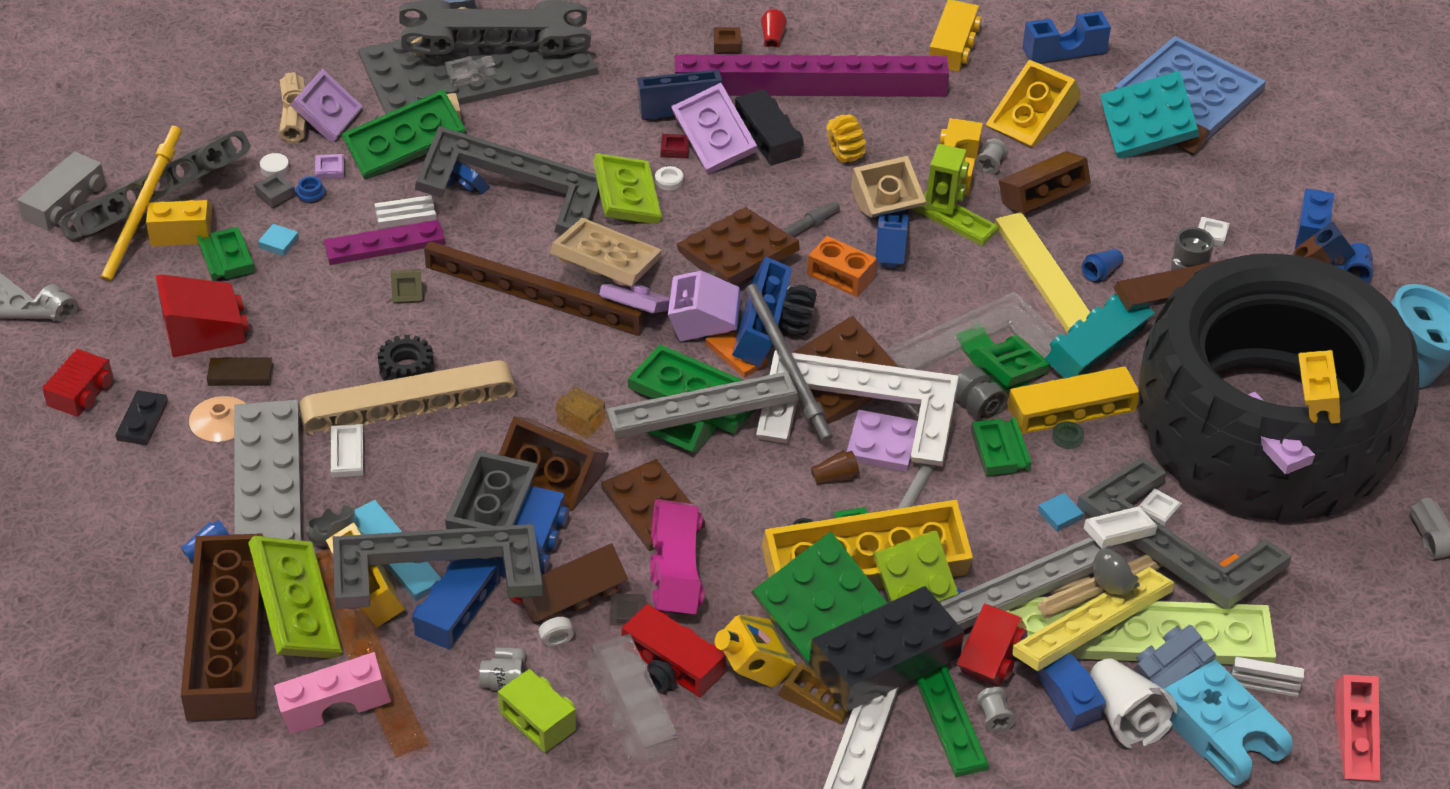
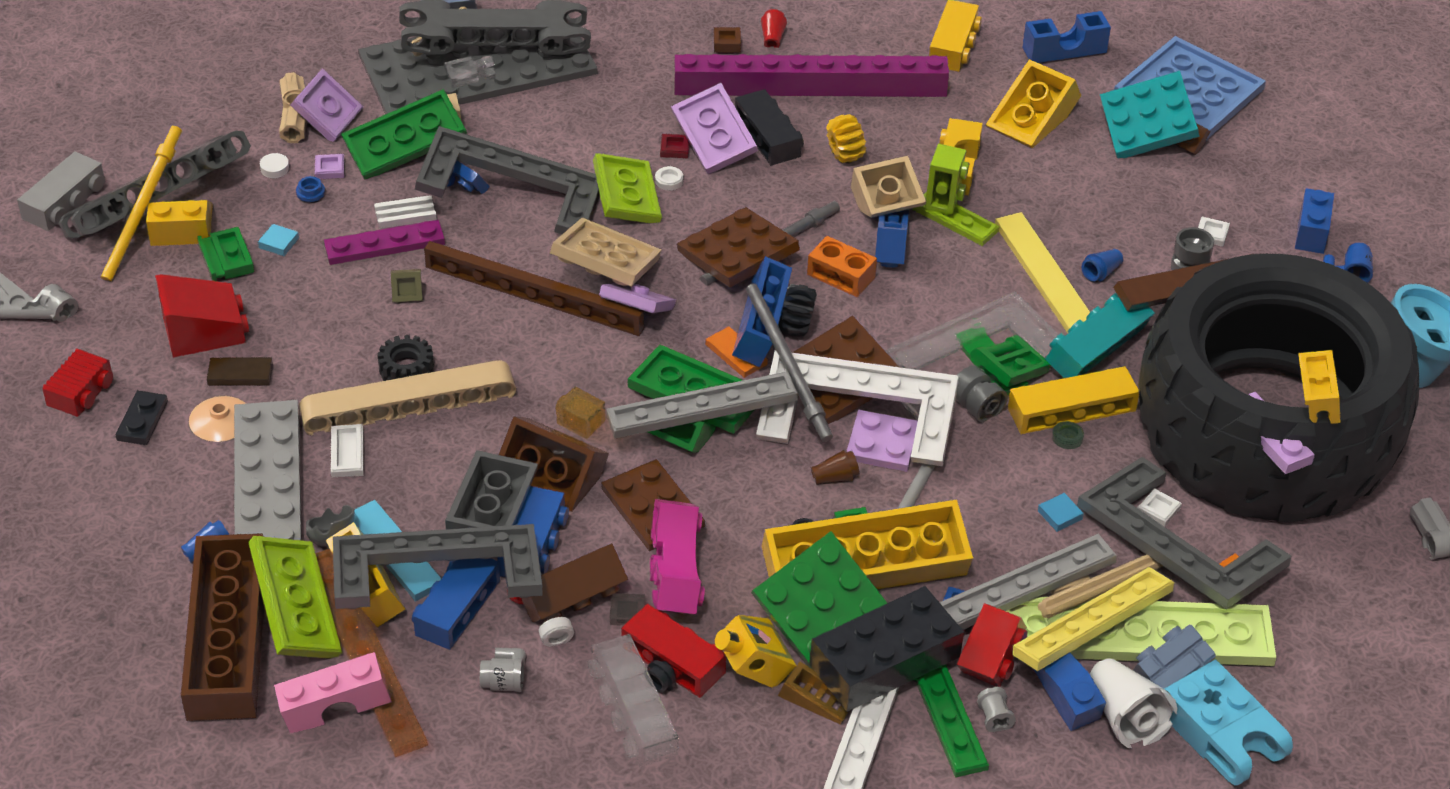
(274, 189): flat silver plate -> none
(537, 710): lime brick -> none
(661, 92): dark blue brick -> none
(702, 305): lavender slope -> none
(915, 565): lime plate -> none
(993, 152): light grey bush -> none
(1000, 446): green plate -> none
(1044, 182): reddish brown brick -> none
(1113, 572): dark grey hair -> none
(1120, 527): white tile -> none
(1268, 676): white tile -> none
(1326, 245): dark blue leg -> none
(1358, 726): coral slope -> none

